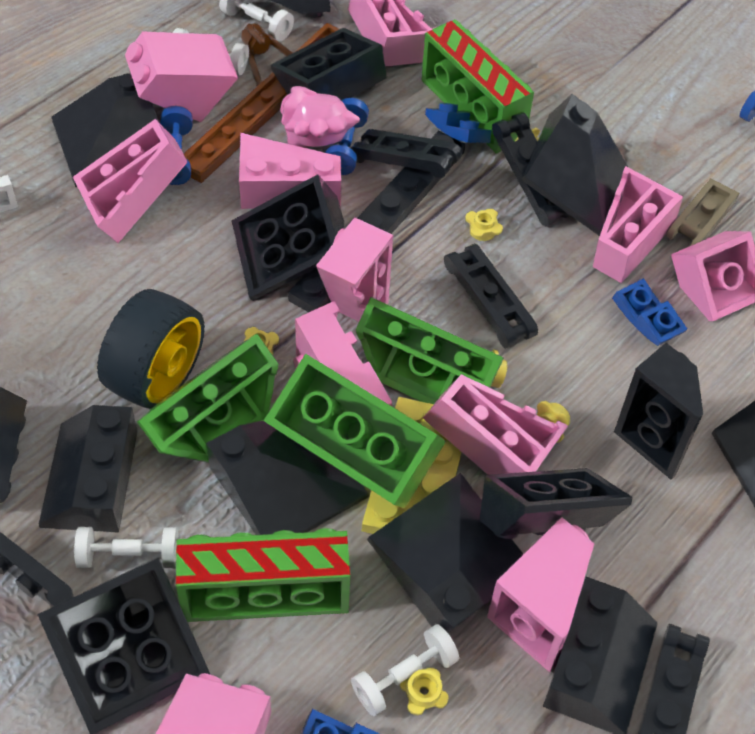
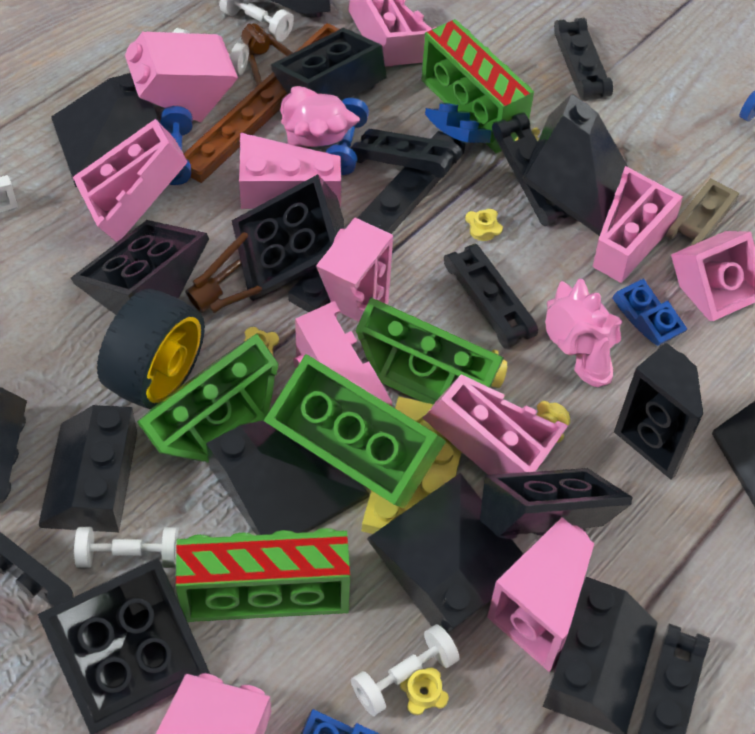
(146, 258): none -> black slope
(206, 291): none -> reddish brown plant
(582, 59): none -> black plate
(584, 328): none -> bright pink head

